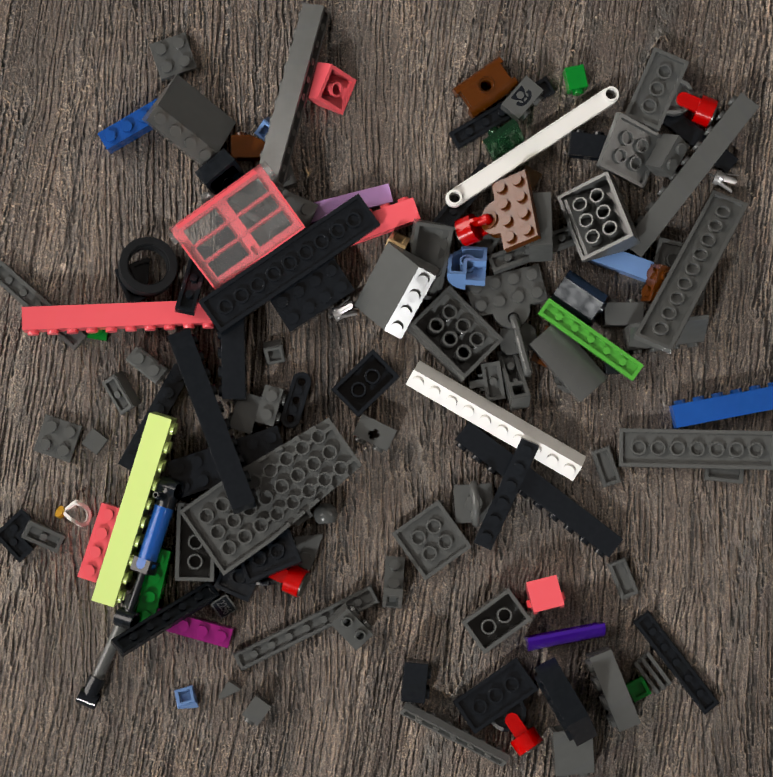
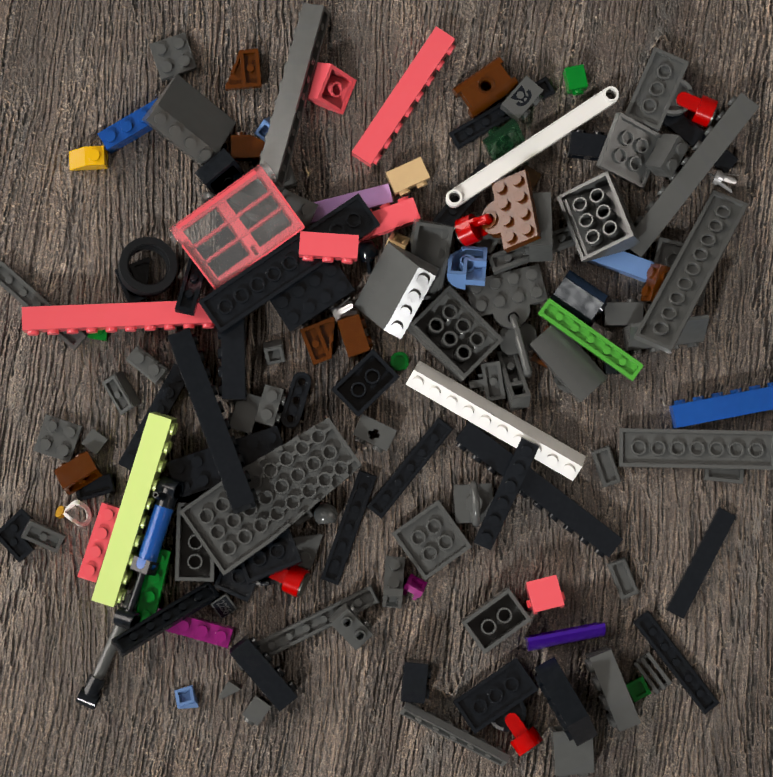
(77, 473): none -> reddish brown brick
(88, 158): none -> yellow slope
(99, 487): none -> black tile
(245, 71): none -> reddish brown wing
(263, 672): none -> black brick
(319, 340): none -> reddish brown wing
(328, 247): none -> coral brick
(348, 527): none -> black tile
(354, 336): none -> reddish brown brick
(368, 251): none -> black piece
(399, 361): none -> green tile
(403, 97): none -> coral brick
(408, 176): none -> tan brick
(410, 467): none -> black tile
(415, 586): none -> magenta tile
(700, 562): none -> black tile

